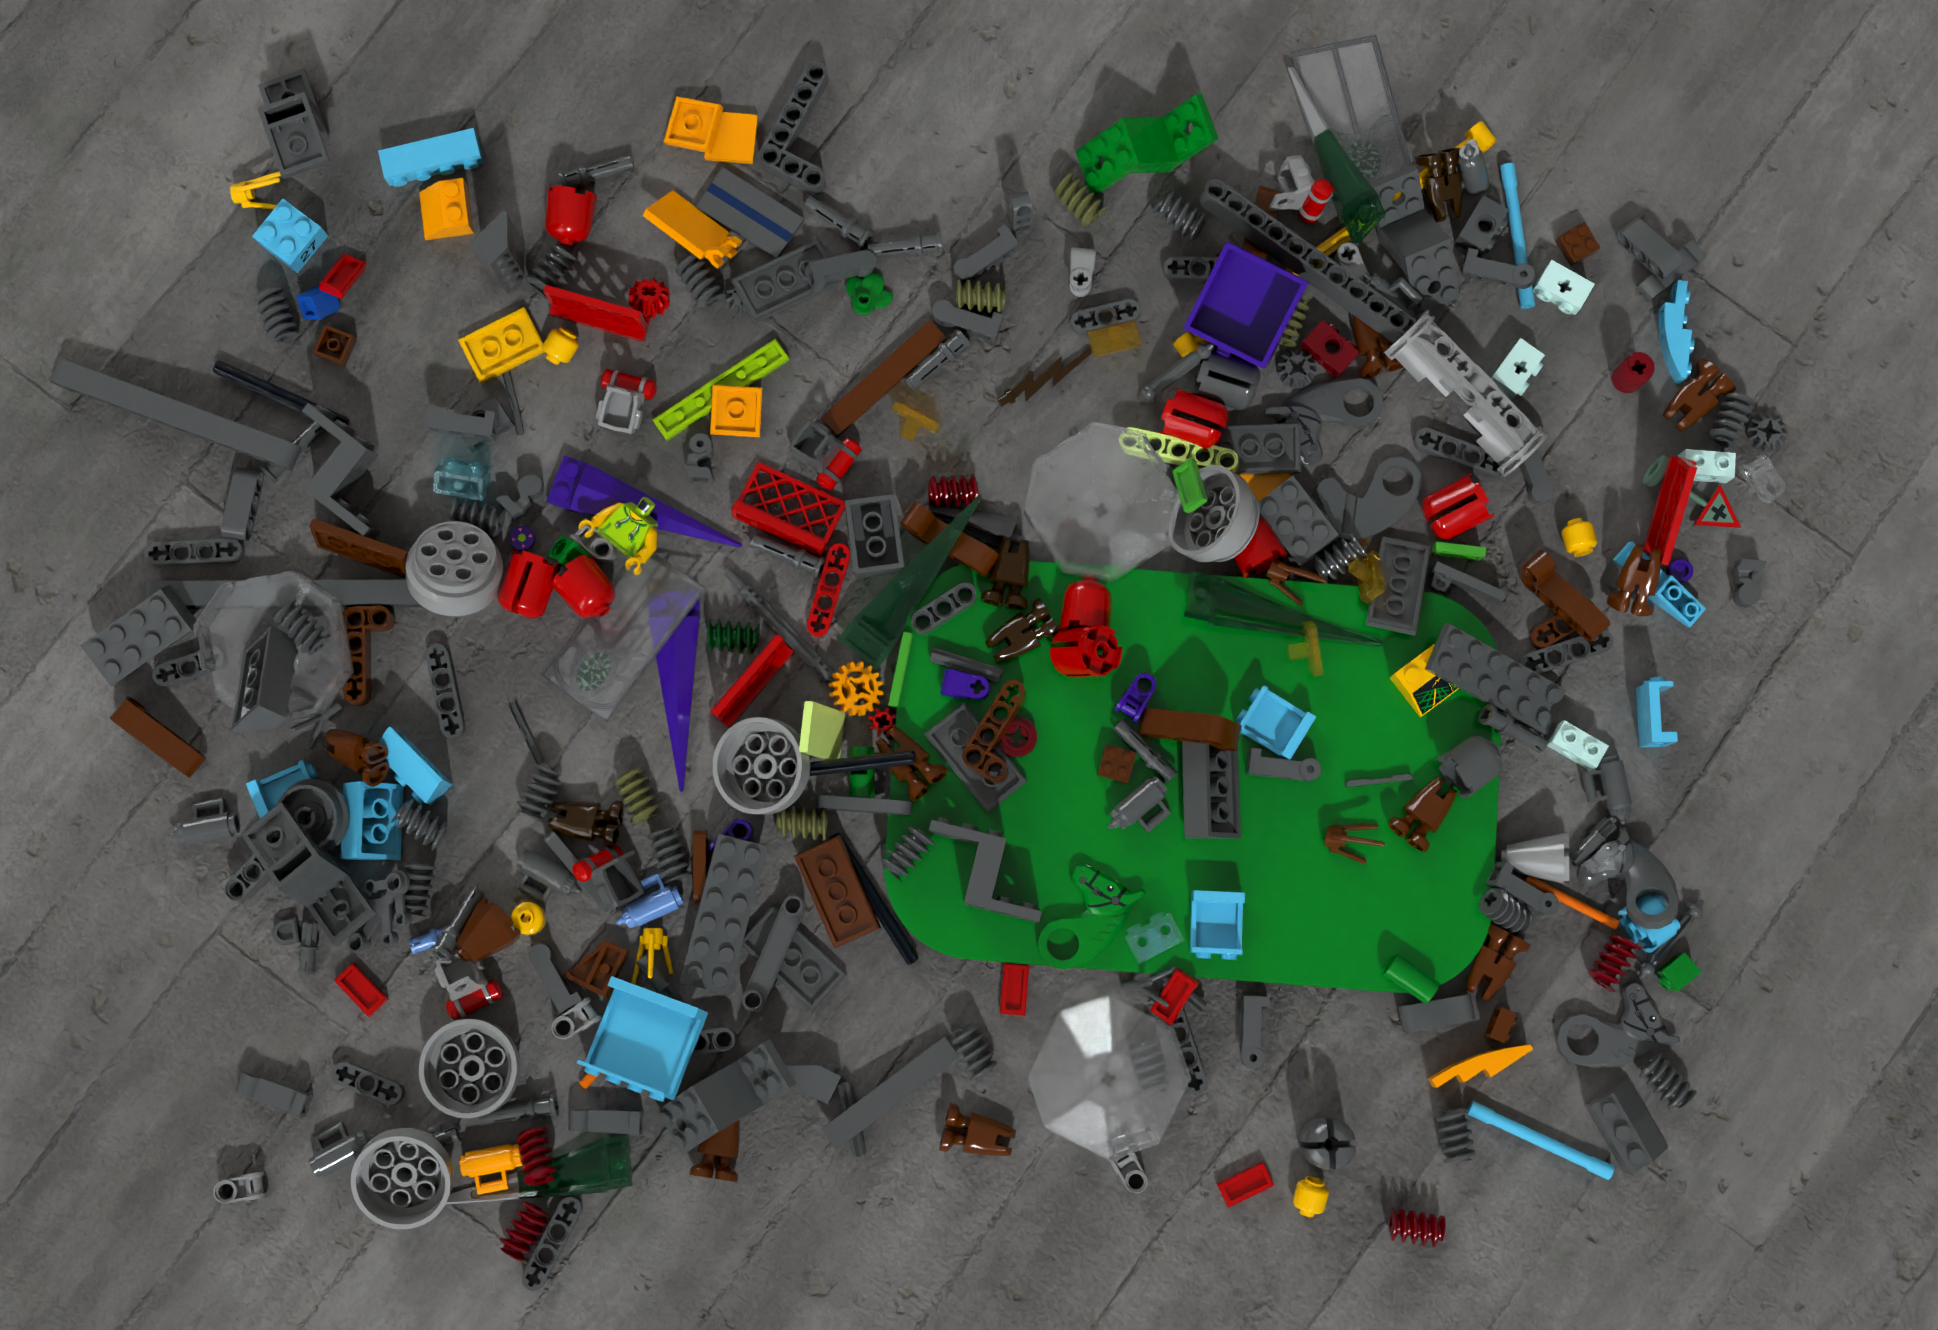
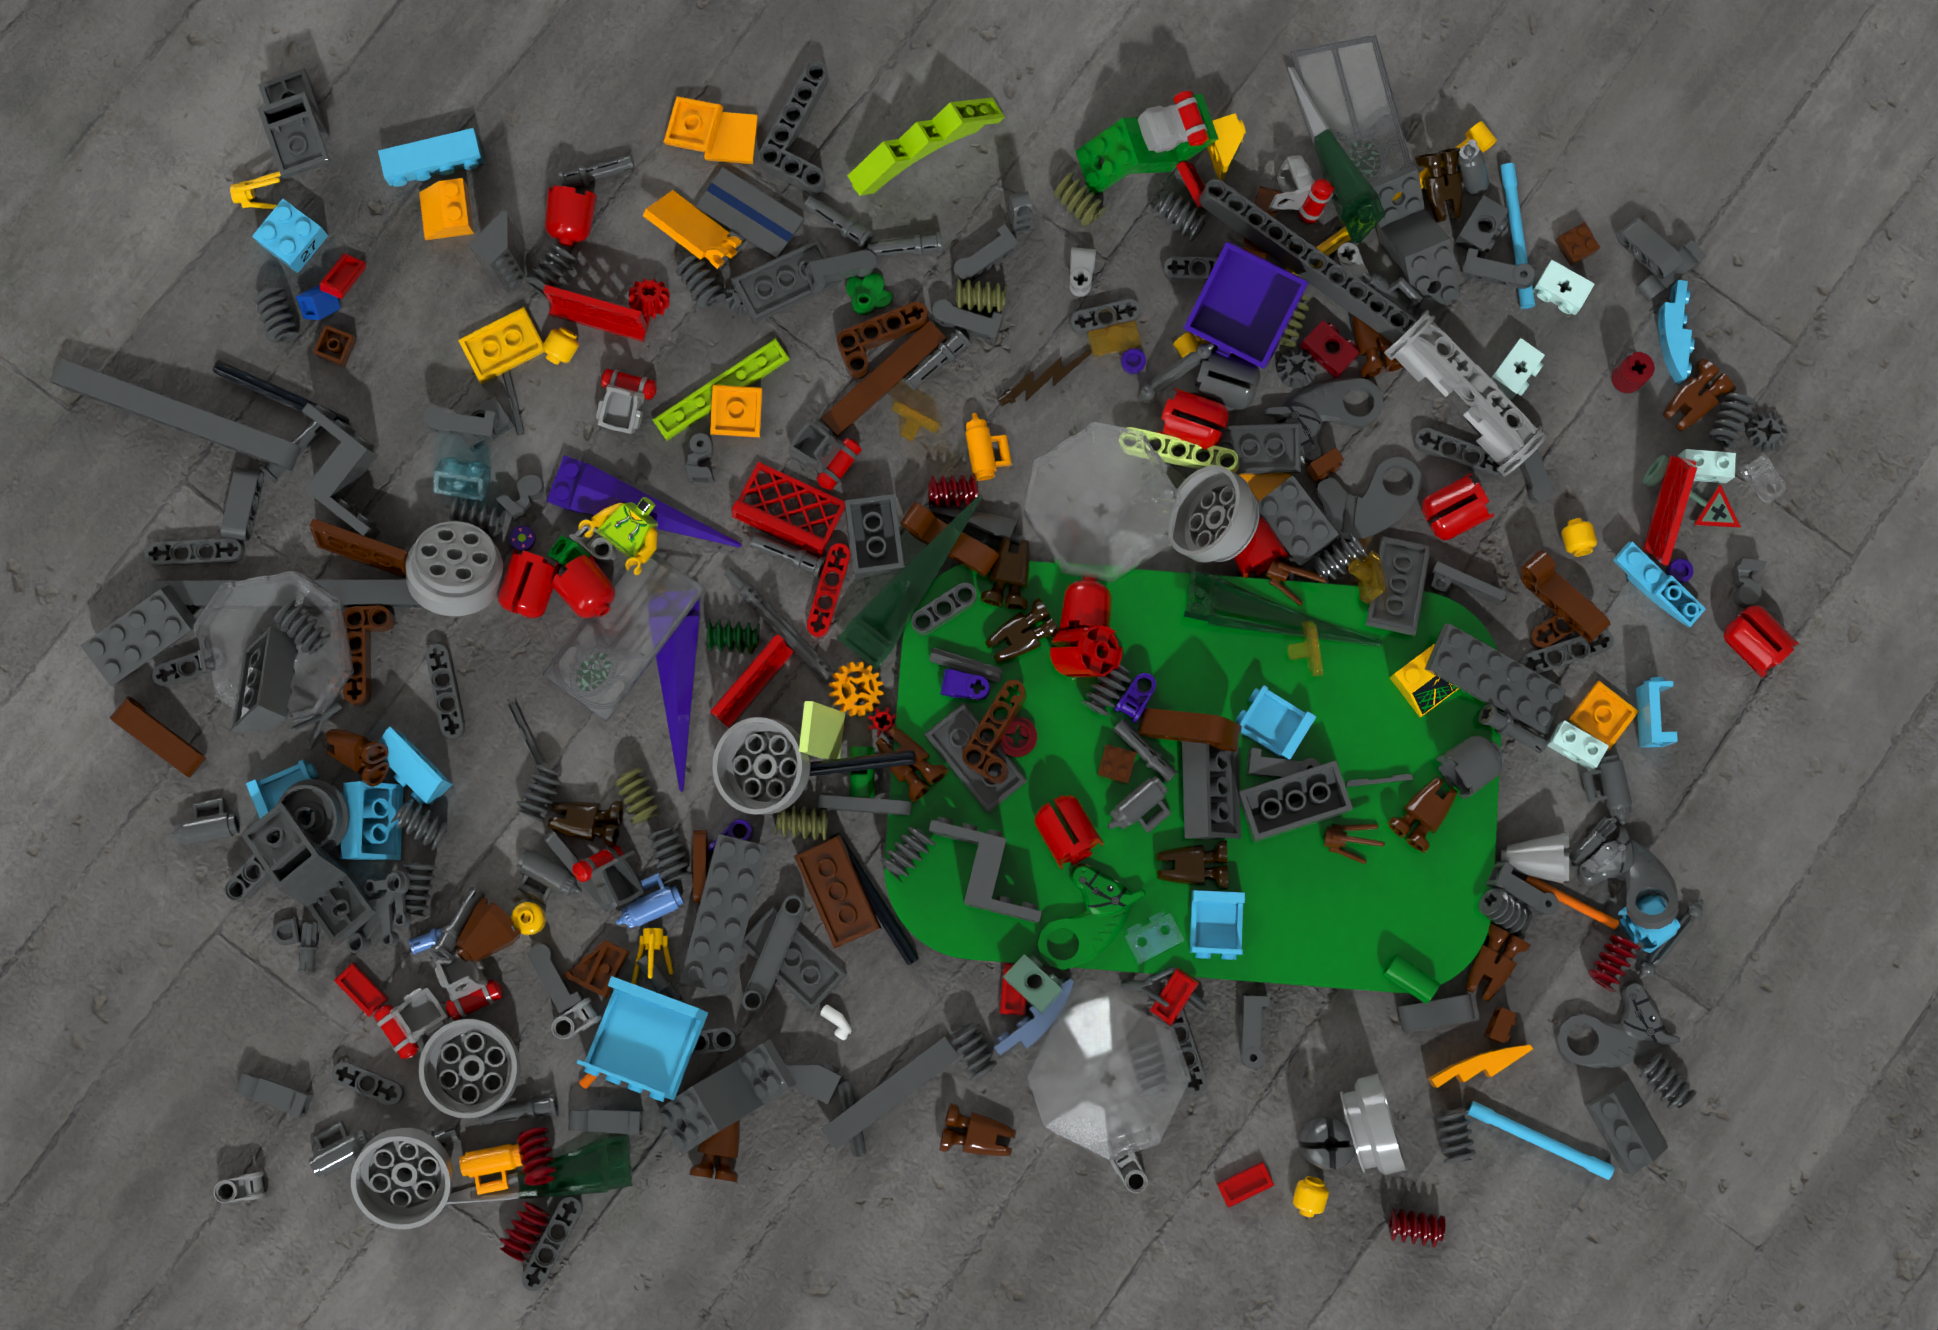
(410, 1021): none -> light grey piece
(839, 1020): none -> white arm
(884, 335): none -> reddish brown beam
(900, 670): bright green tile -> none
(924, 137): none -> lime arch
(981, 449): none -> light orange piece
(1032, 1029): none -> sand blue slope
(1041, 997): none -> sand green brick
(1057, 837): none -> red cylinder
(1106, 690): none -> dark grey piece
(1133, 361): none -> dark purple tile
(1171, 125): none -> light grey piece
(1190, 485): bright green tile -> none
(1191, 180): none -> red tile
(1191, 865): none -> dark brown piece
(1226, 148): none -> yellow slope
(1294, 801): none -> dark grey slope
(1325, 464): none -> reddish brown piece
(1372, 1126): none -> light grey wheel
(1458, 551): bright green tile -> none
(1603, 714): none -> light orange tile
(1640, 574): reddish brown piece -> none
(1677, 972): green brick -> none
(1759, 639): none -> red cylinder

